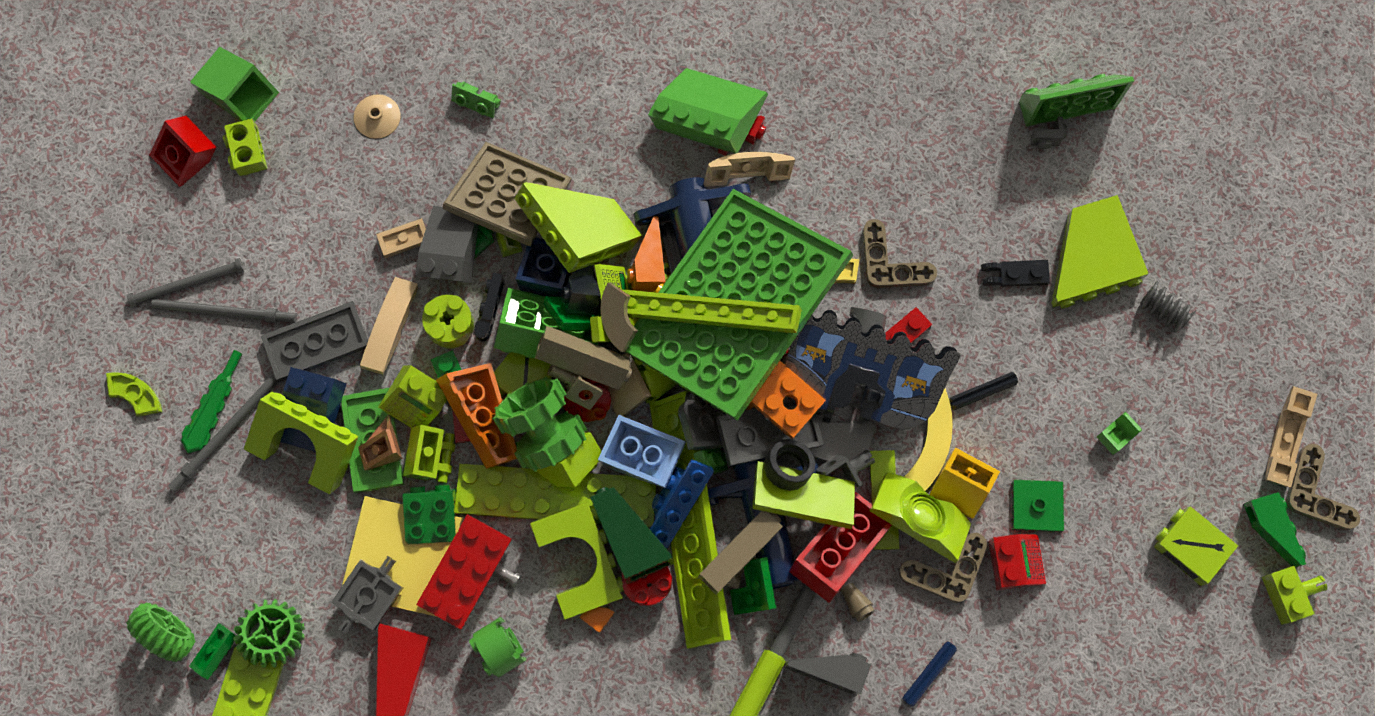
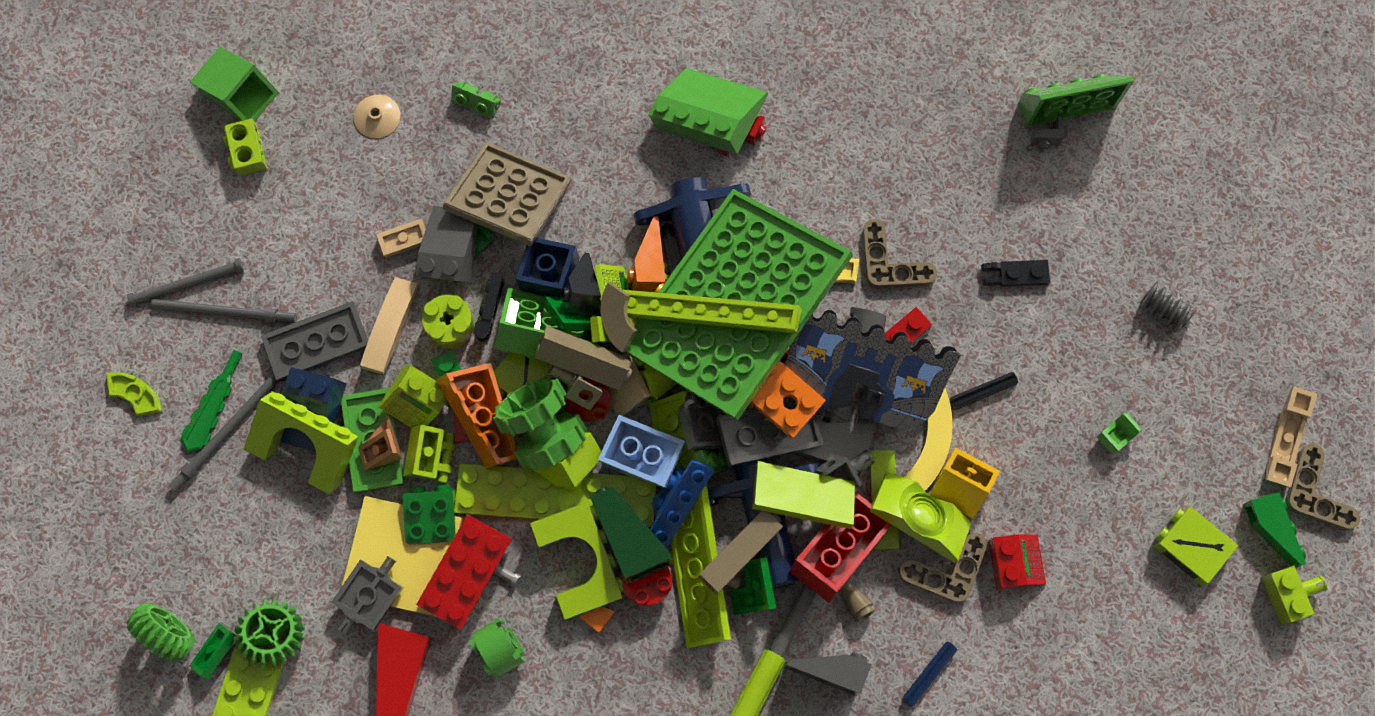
(181, 149): red slope -> none
(508, 245): lime slope -> none
(577, 224): lime slope -> none
(749, 164): tan slope -> none
(780, 478): black tyre -> none
(1037, 505): green plate -> none
(1097, 254): lime slope -> none

